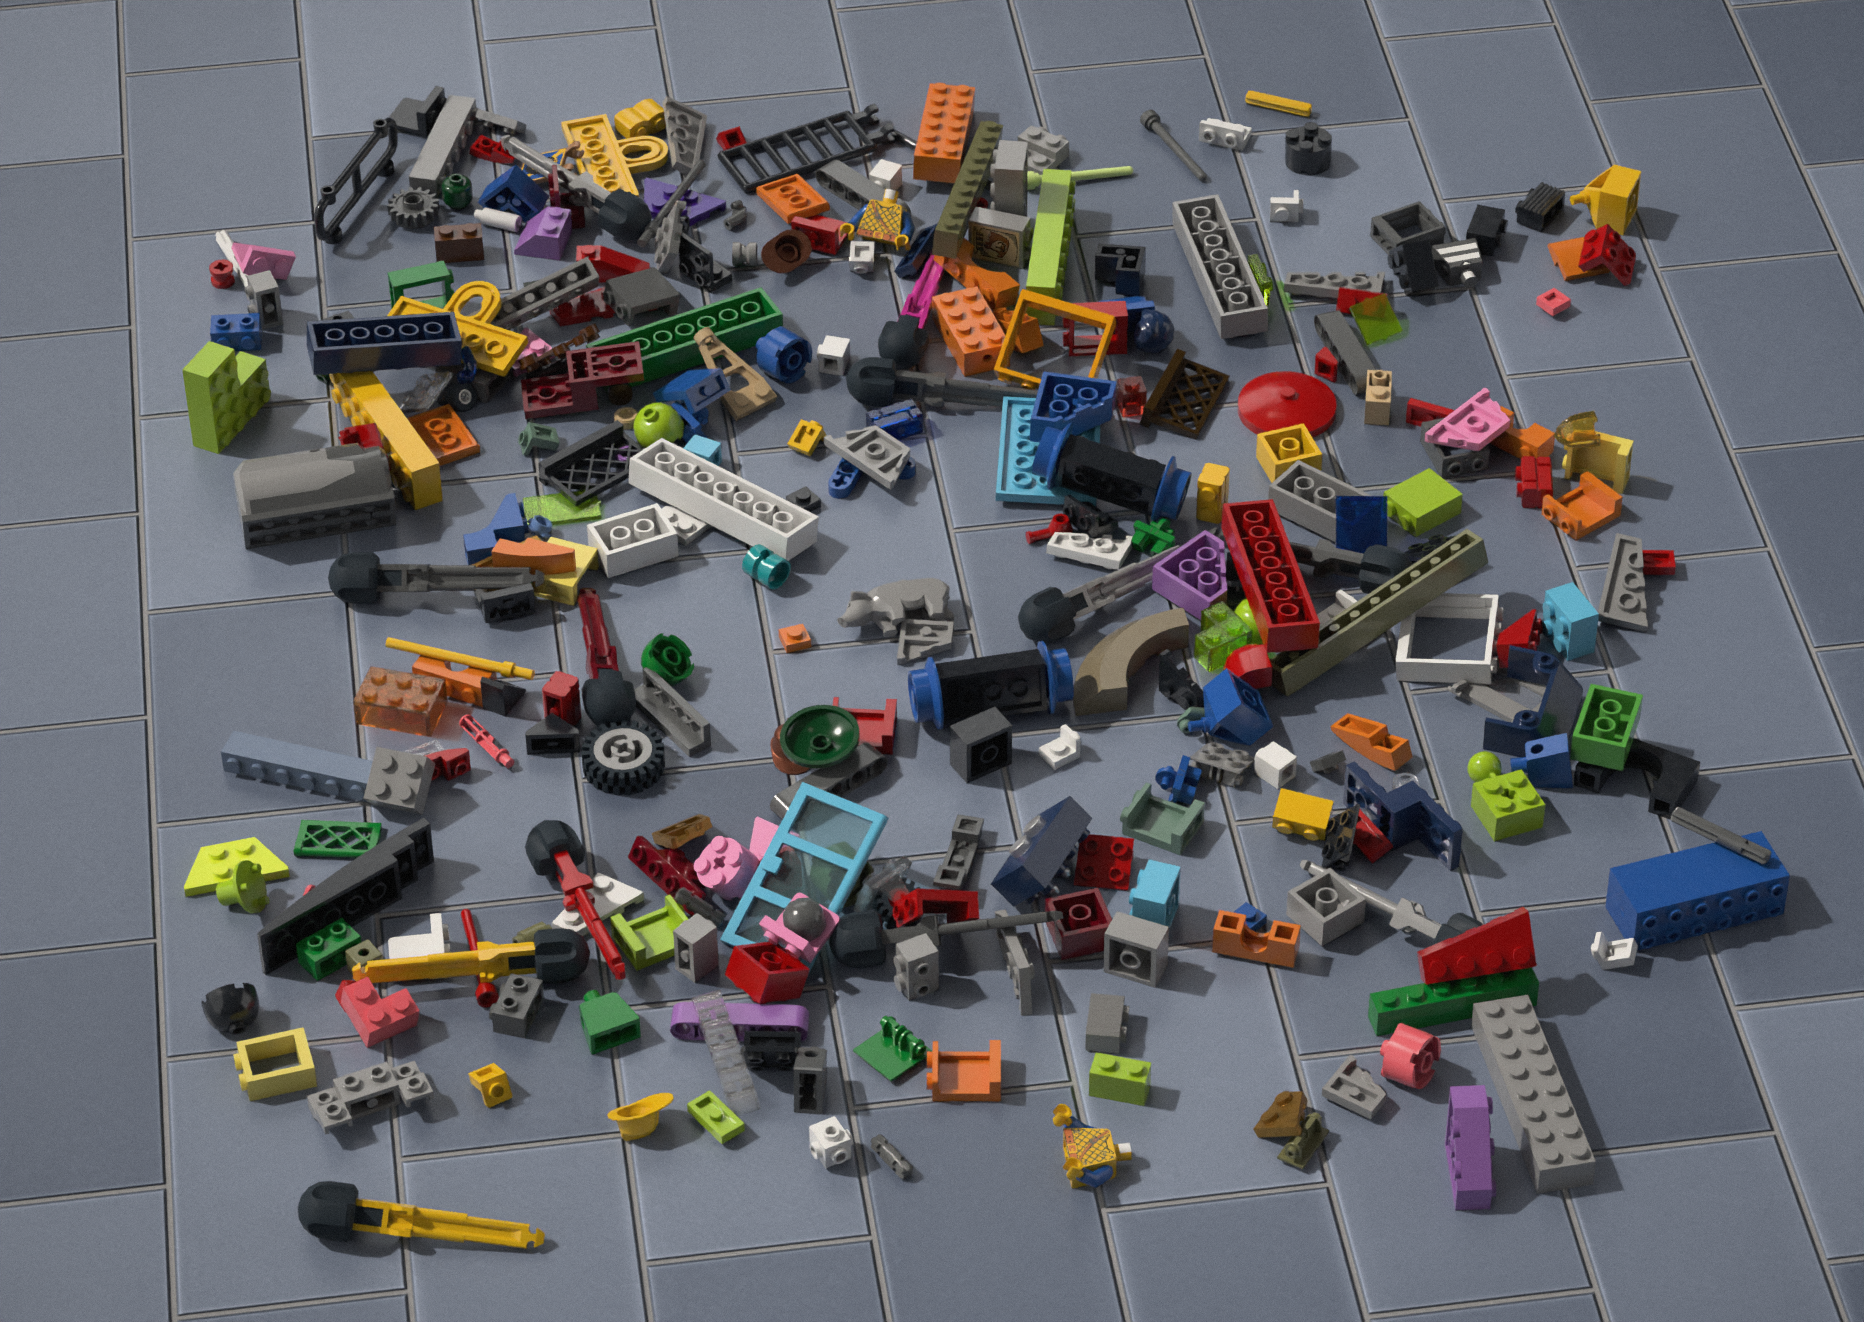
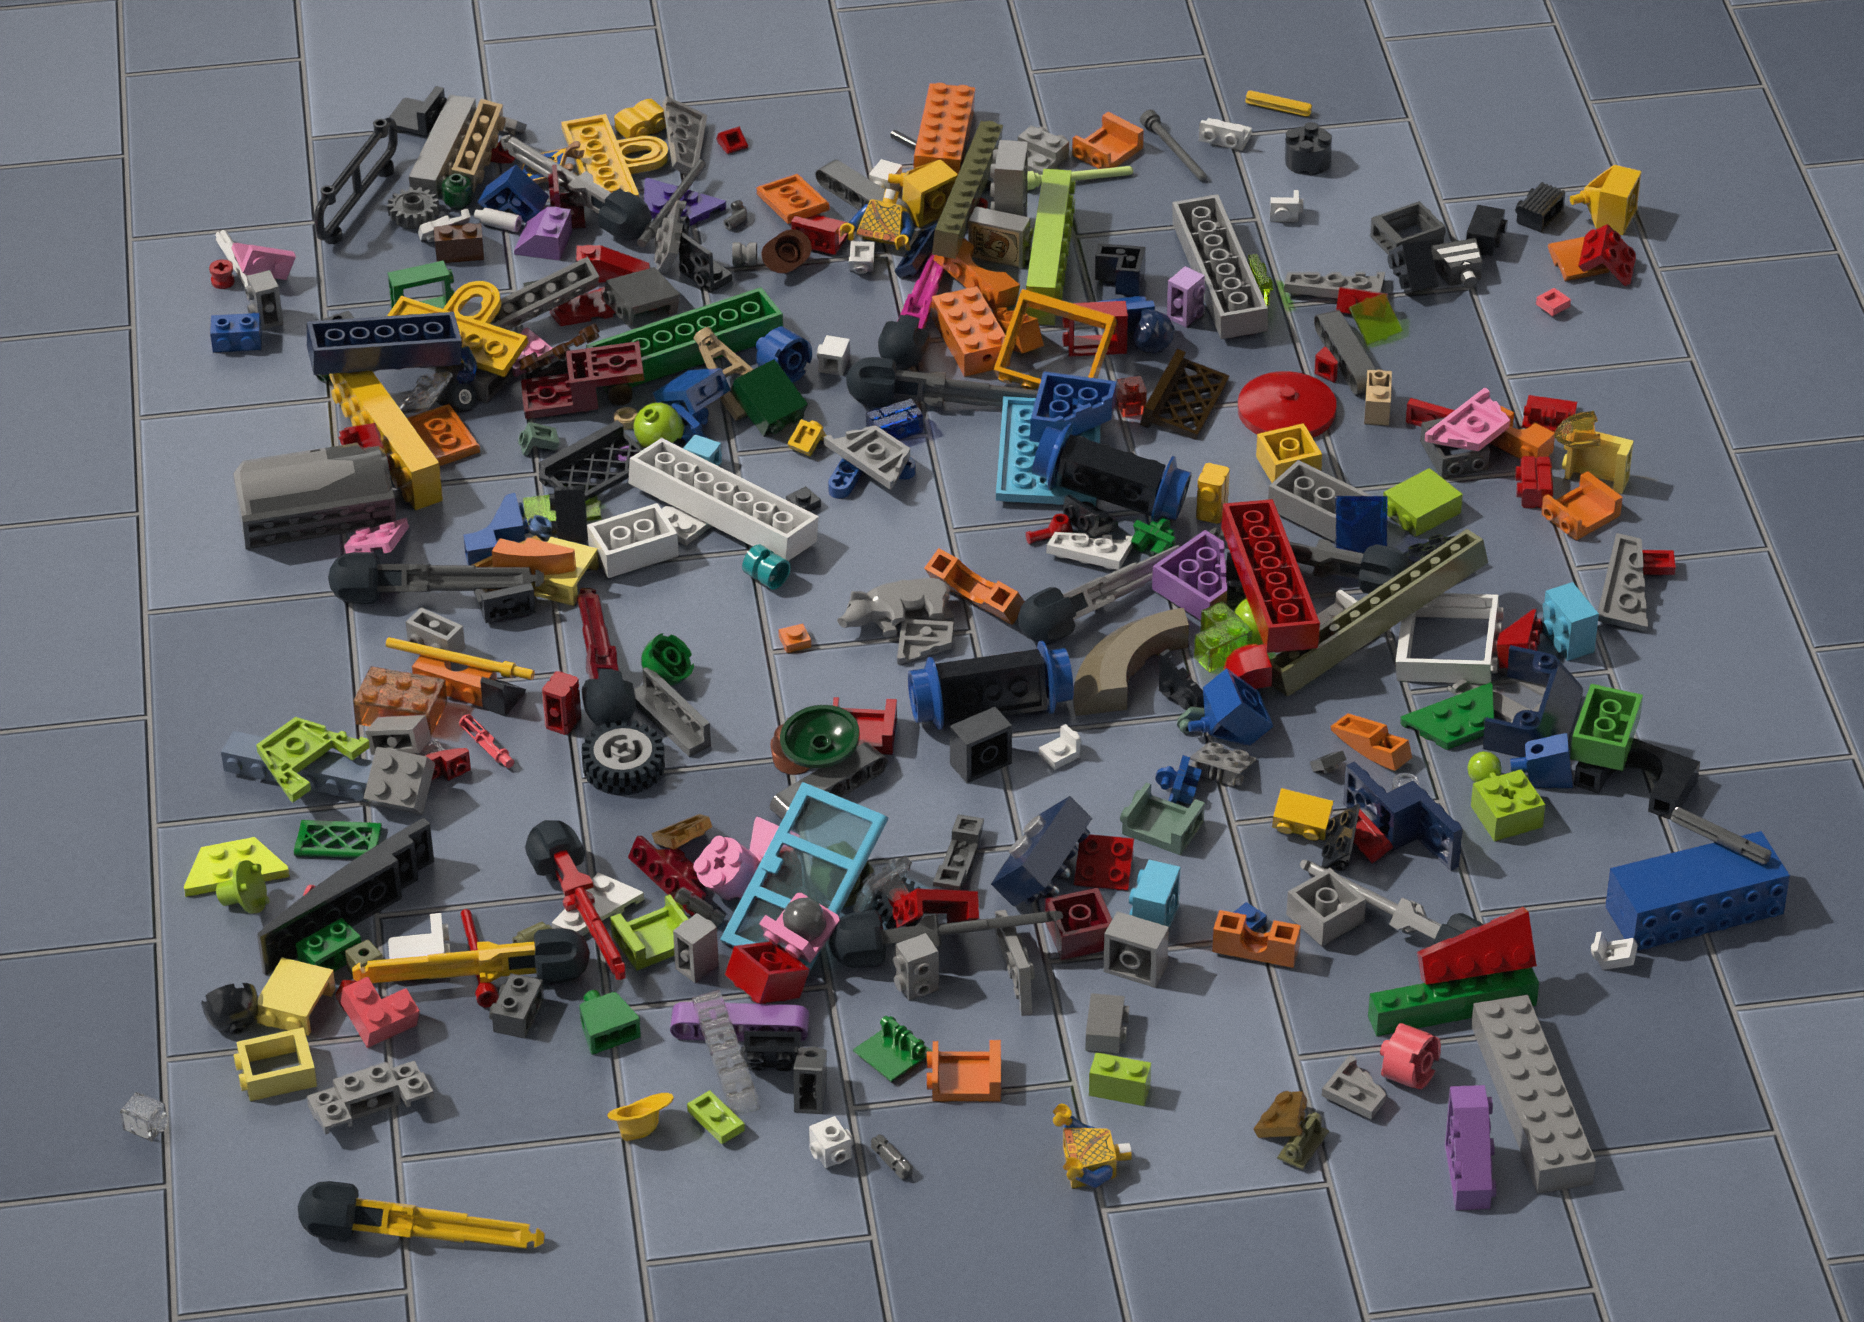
(144, 1116): none -> clear brick
(223, 394): lime piece -> none
(293, 994): none -> light yellow panel
(297, 746): none -> lime wing
(379, 537): none -> bright pink wing
(399, 733): none -> light grey brick
(426, 230): none -> white wing
(435, 631): none -> light grey brick
(479, 141): none -> tan brick
(492, 1083): yellow bracket -> none
(552, 736): black slope -> none
(570, 513): none -> black brick
(769, 398): none -> dark green brick
(854, 120): black bar -> none
(926, 190): none -> yellow piece
(992, 597): none -> orange arch
(1110, 144): none -> orange panel
(1186, 296): none -> lavender brick
(1275, 765): white brick -> none
(1455, 718): none -> green wing
(1547, 412): none -> red hinge

